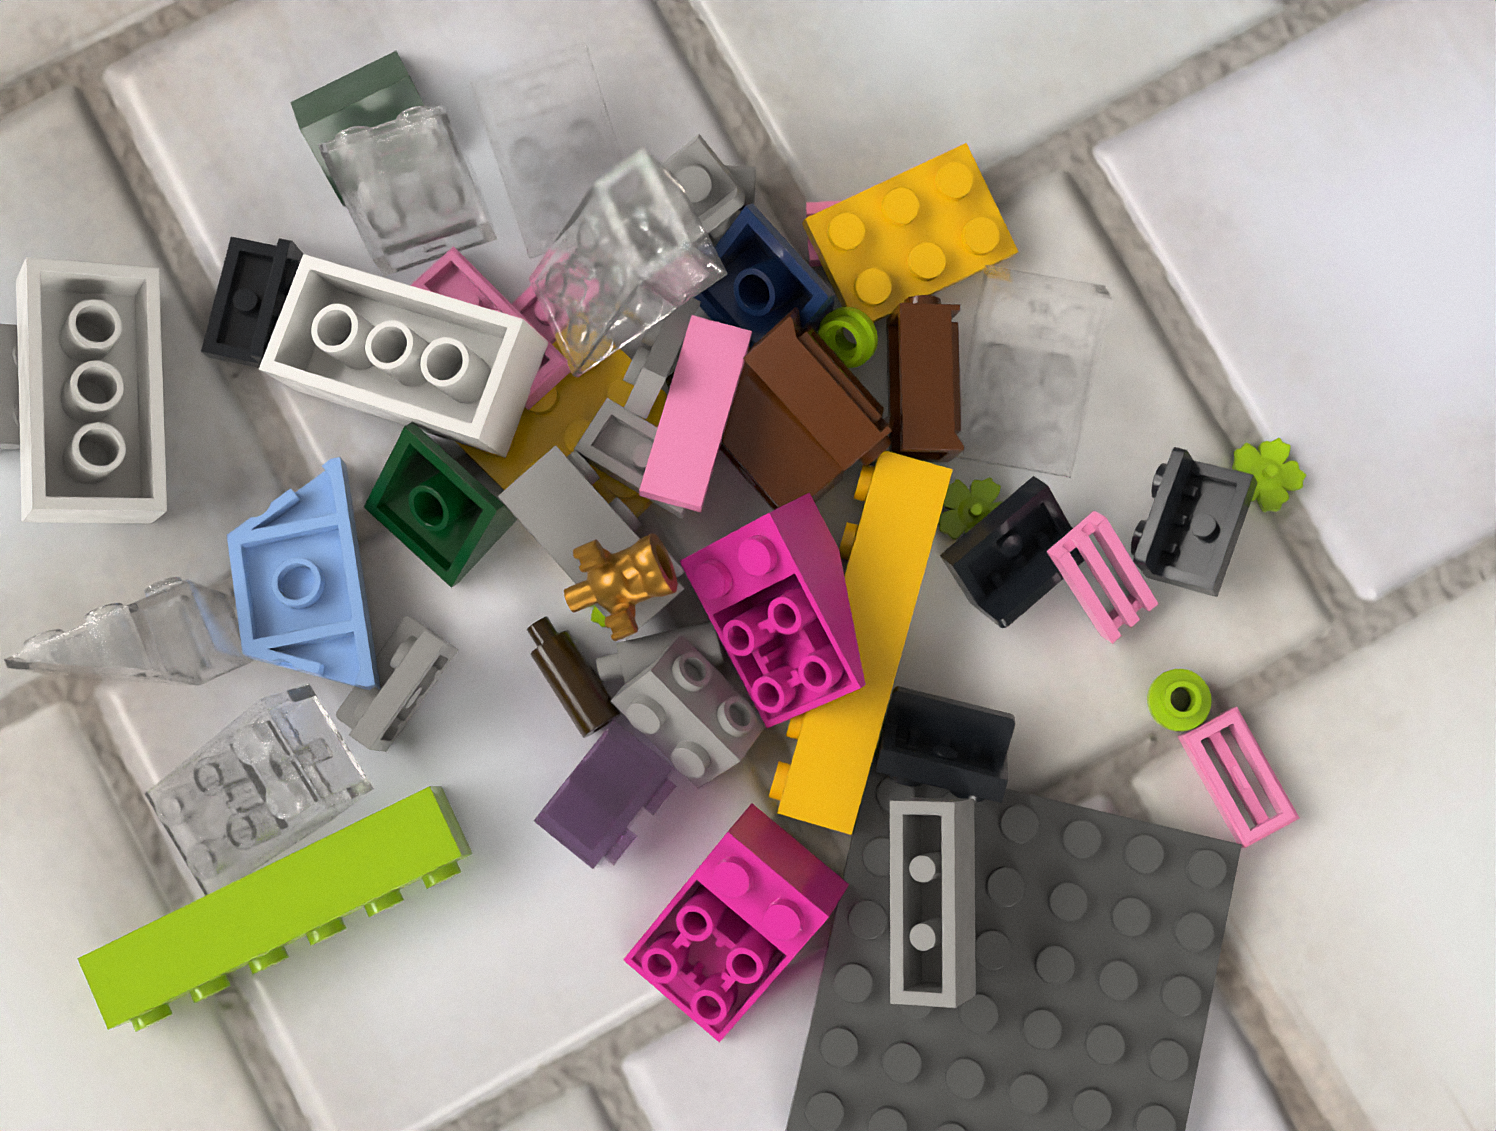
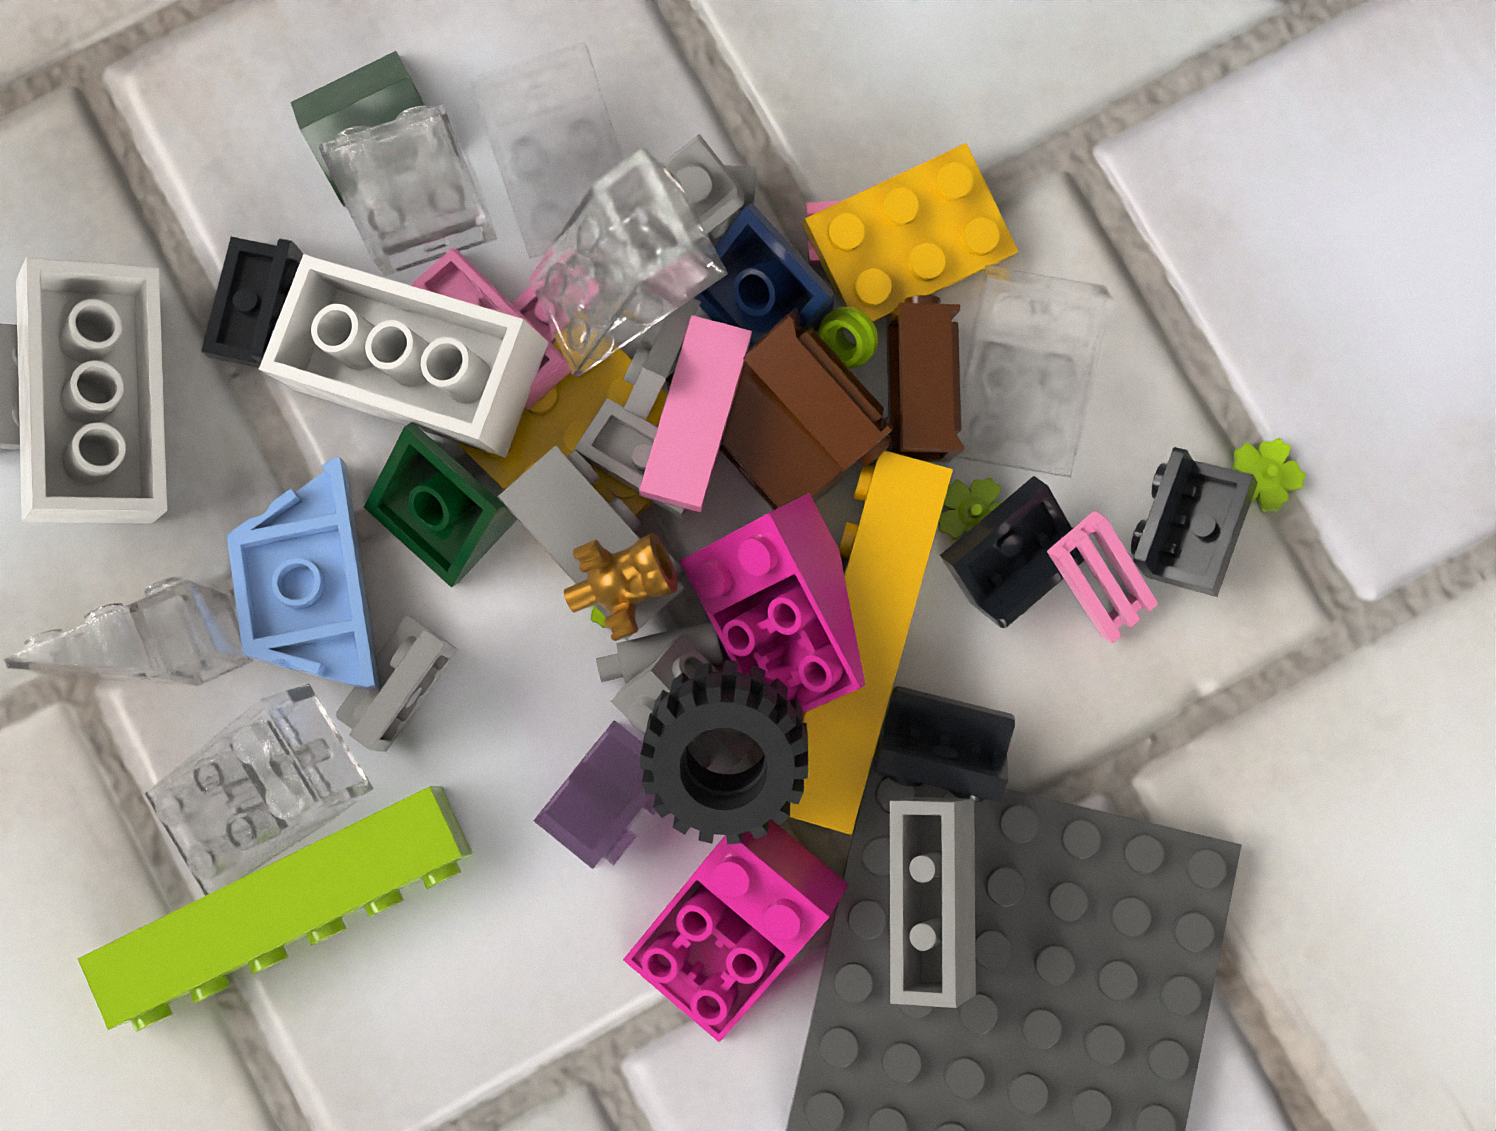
(572, 678): dark brown cylinder -> none
(725, 801): none -> black tyre
(1160, 700): lime plate -> none
(1216, 788): bright pink tile -> none

